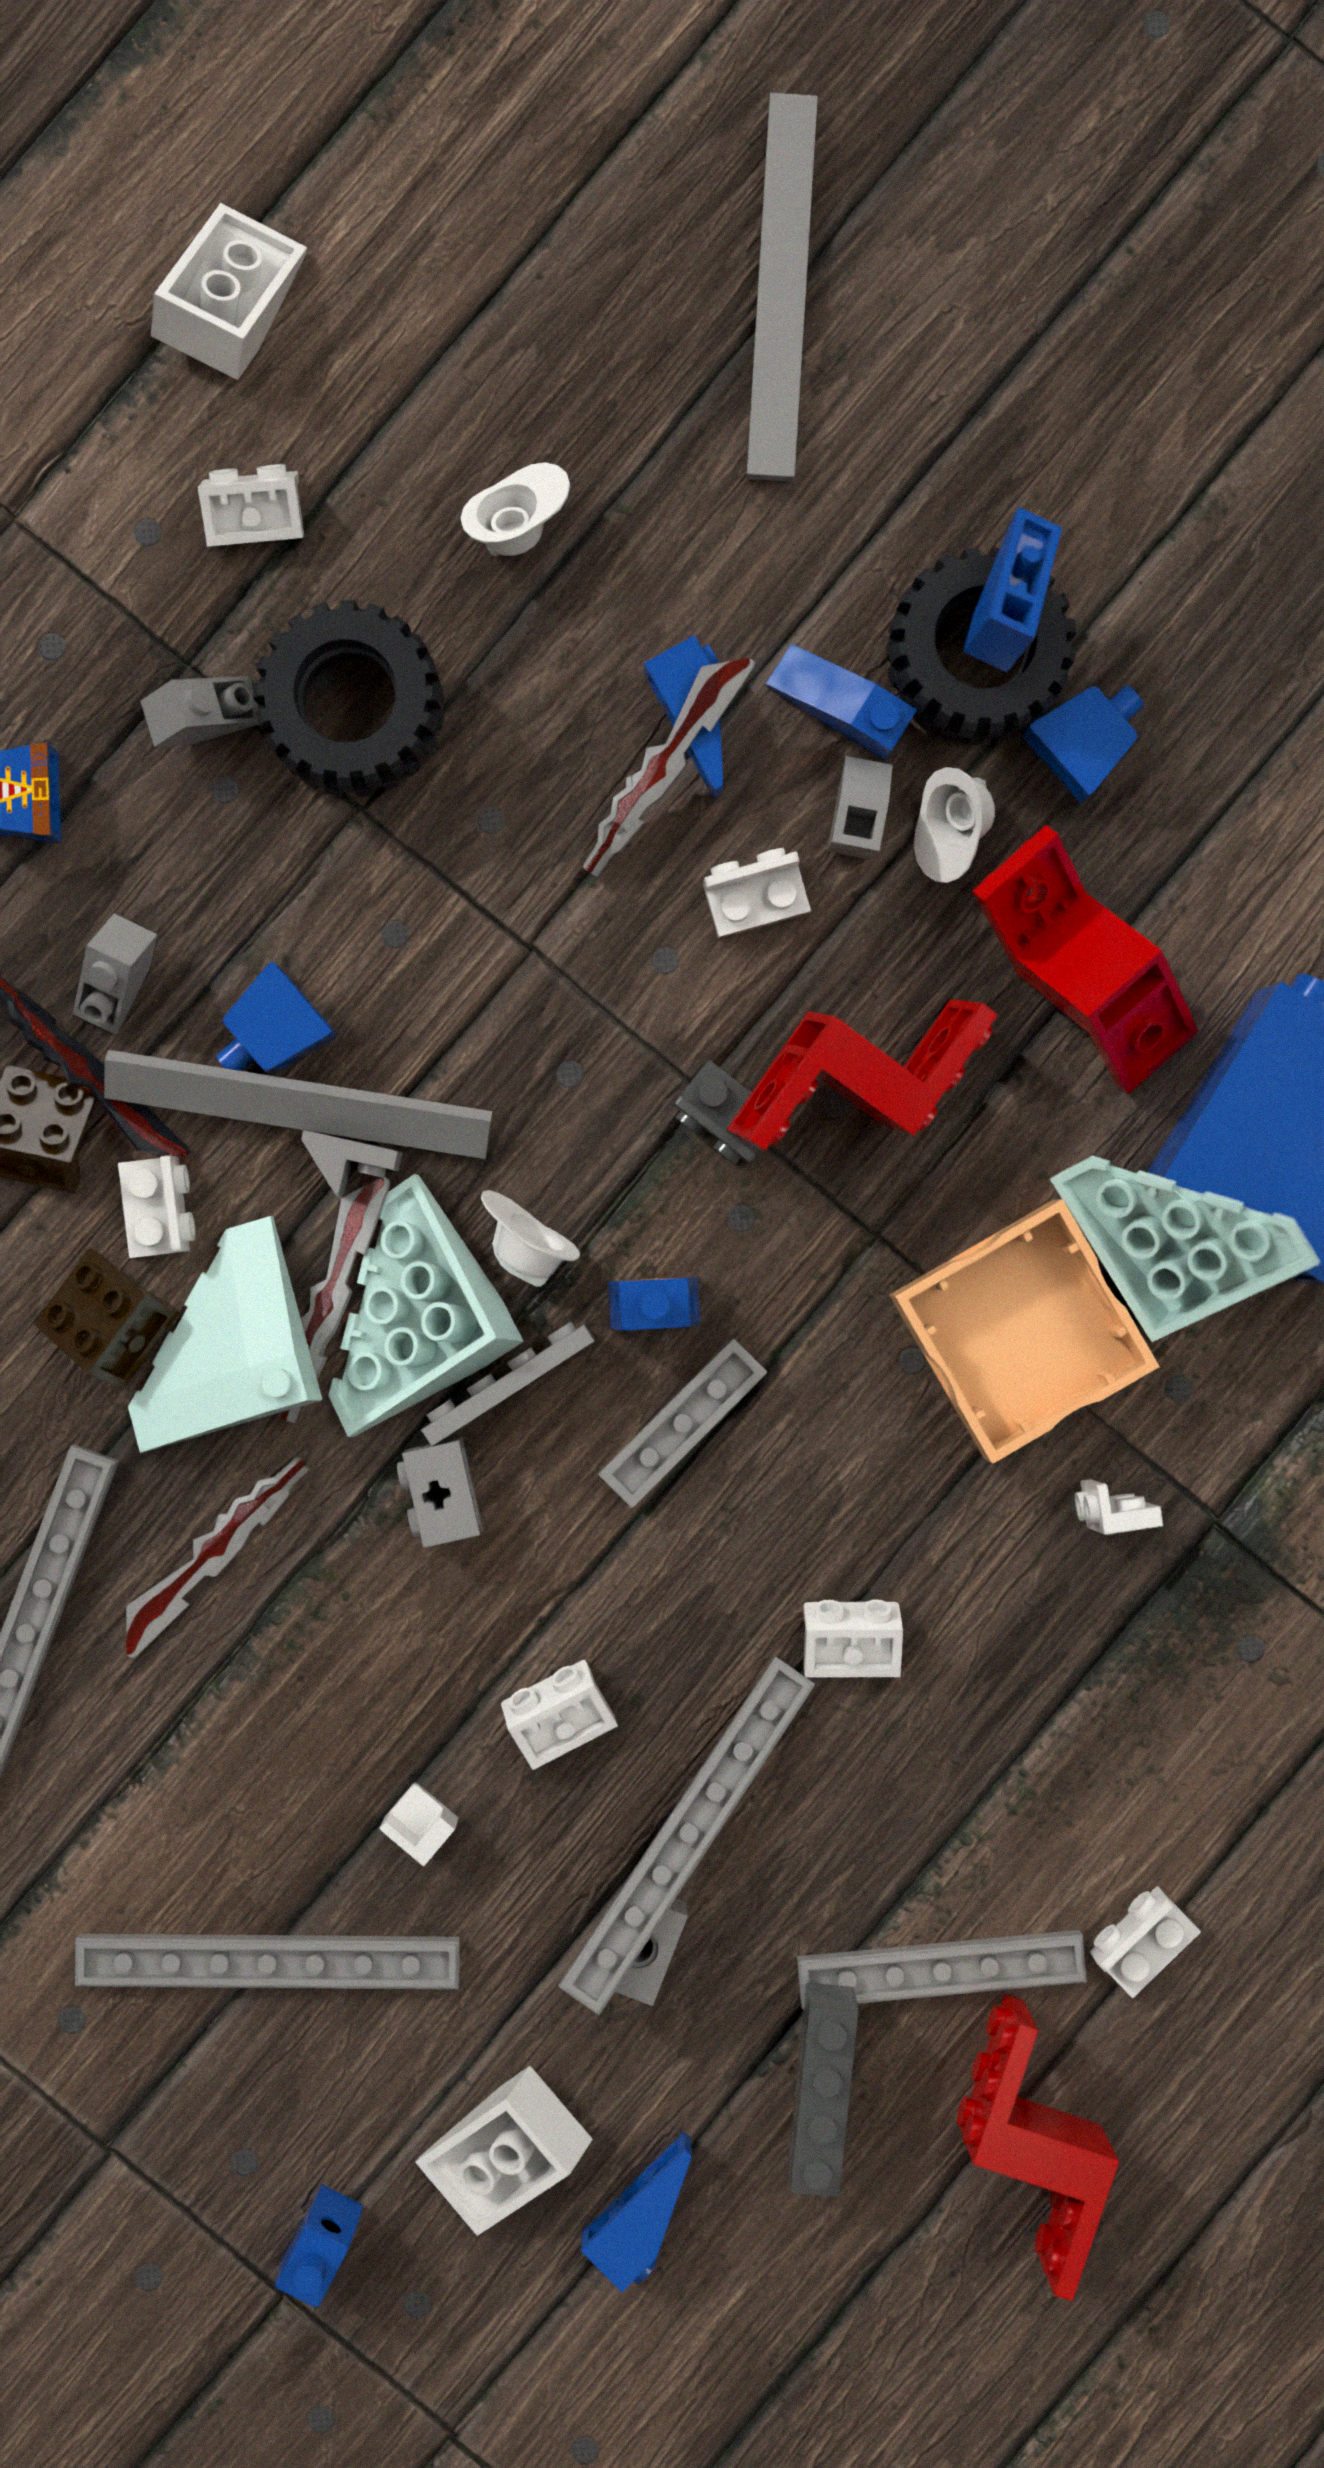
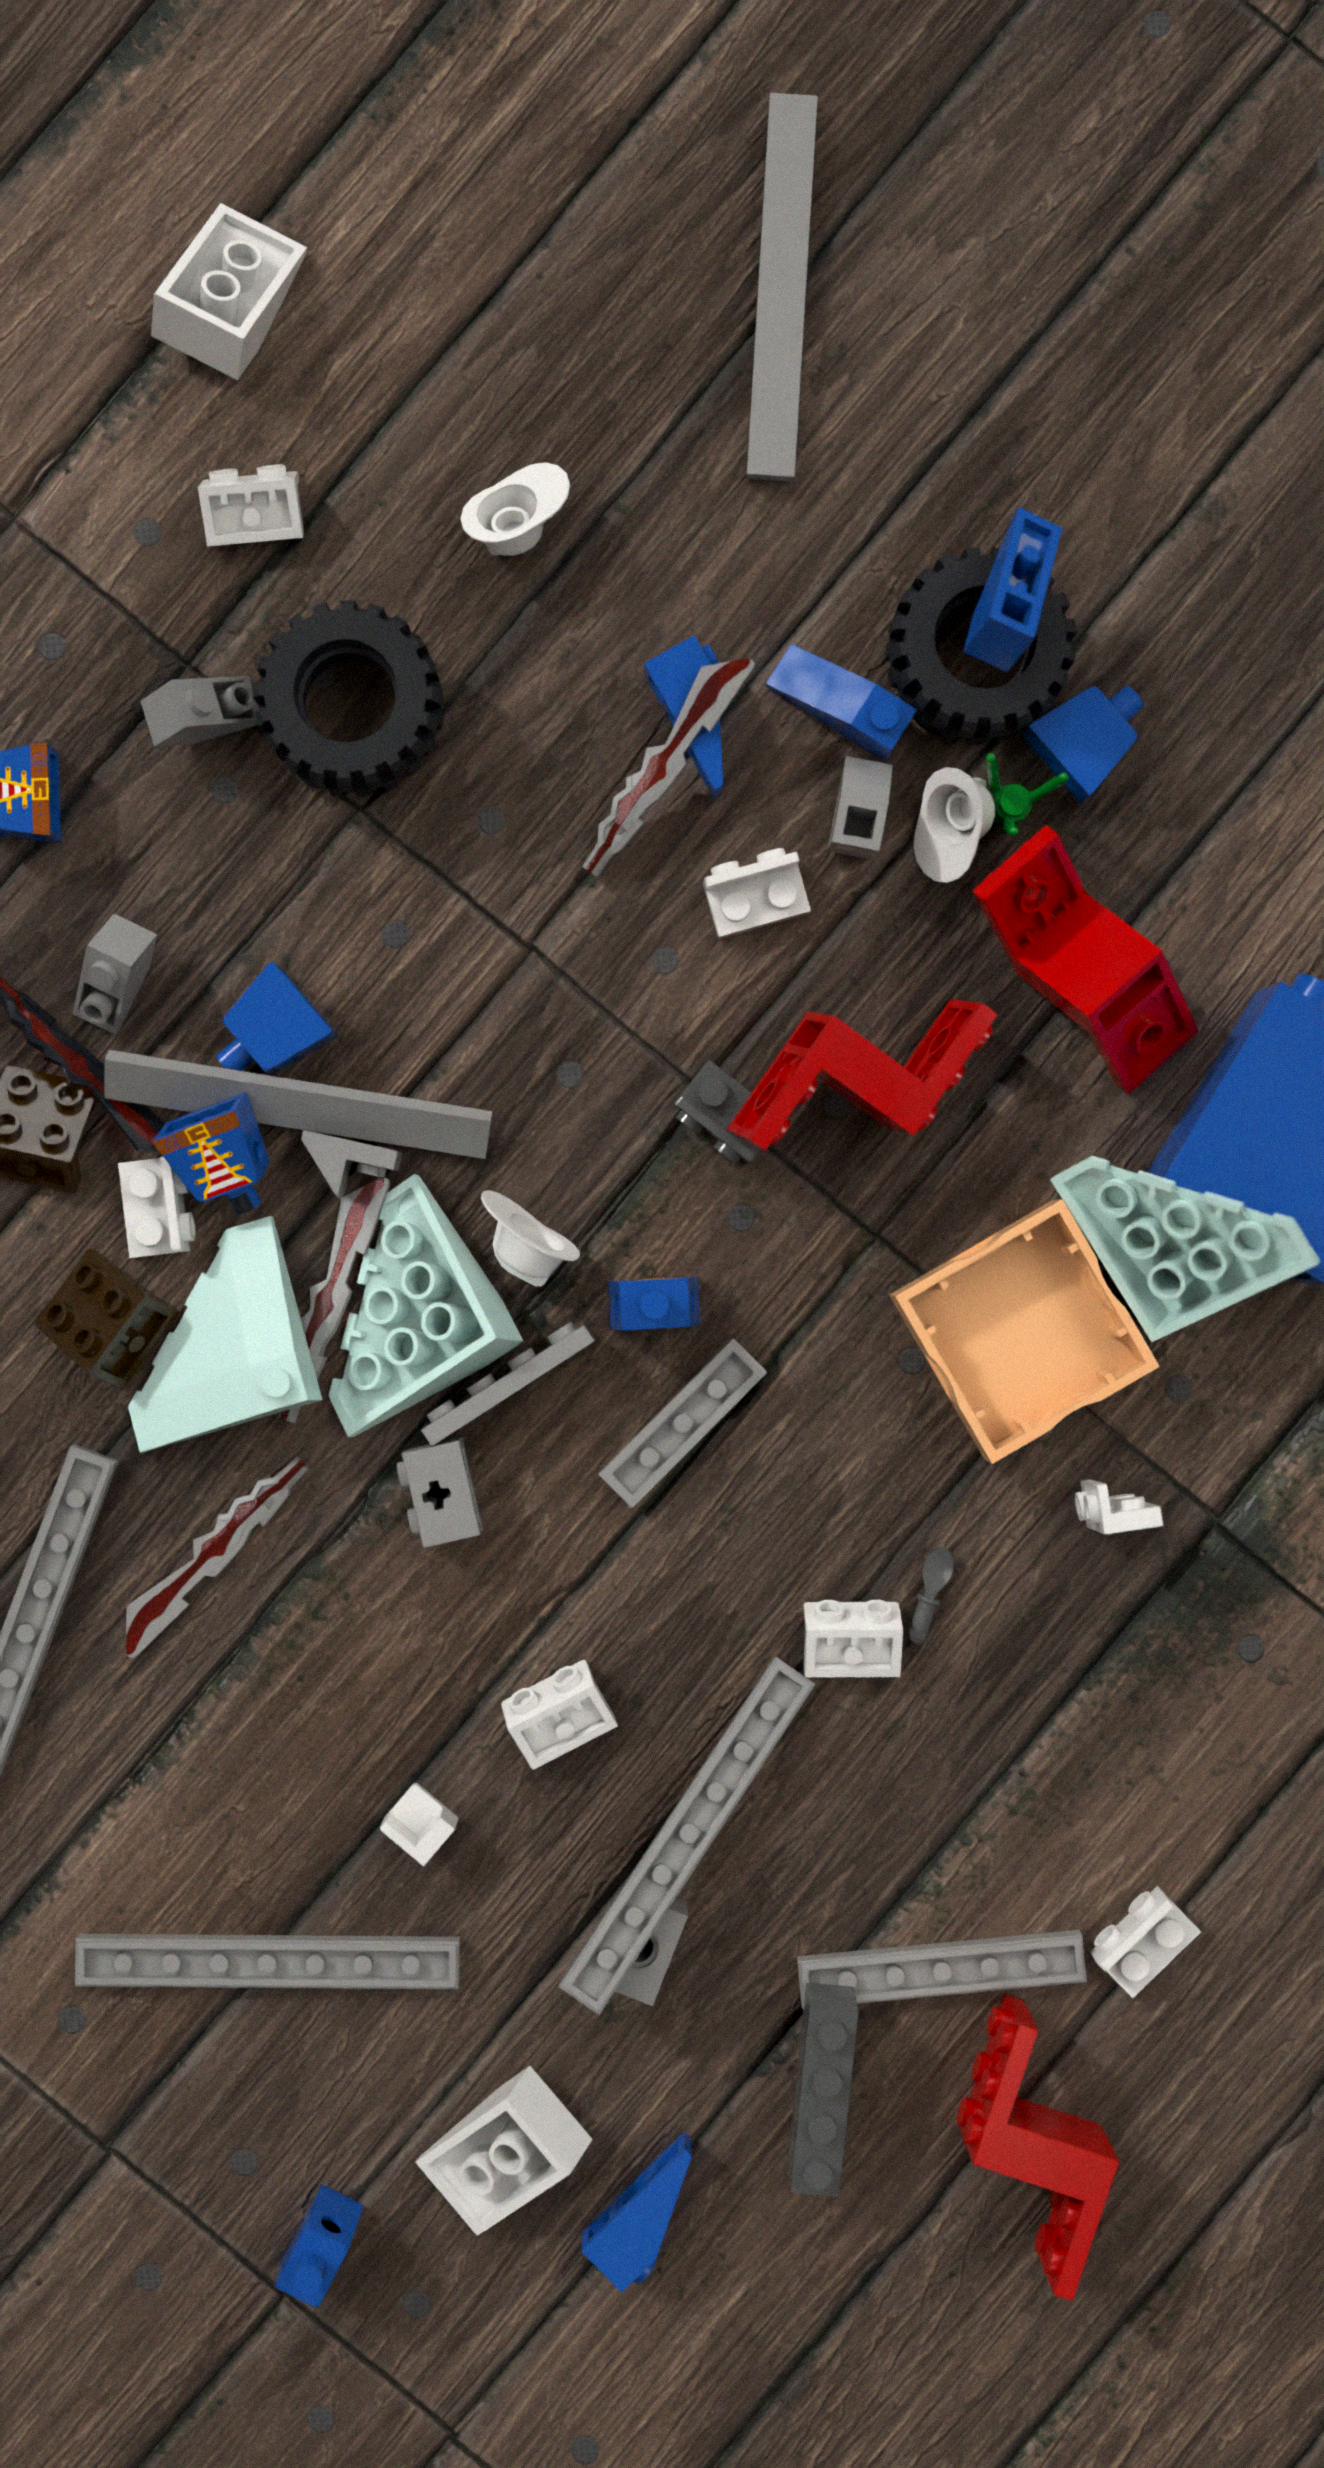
(217, 1152): none -> blue torso
(936, 1574): none -> dark grey piece
(1013, 800): none -> green plant

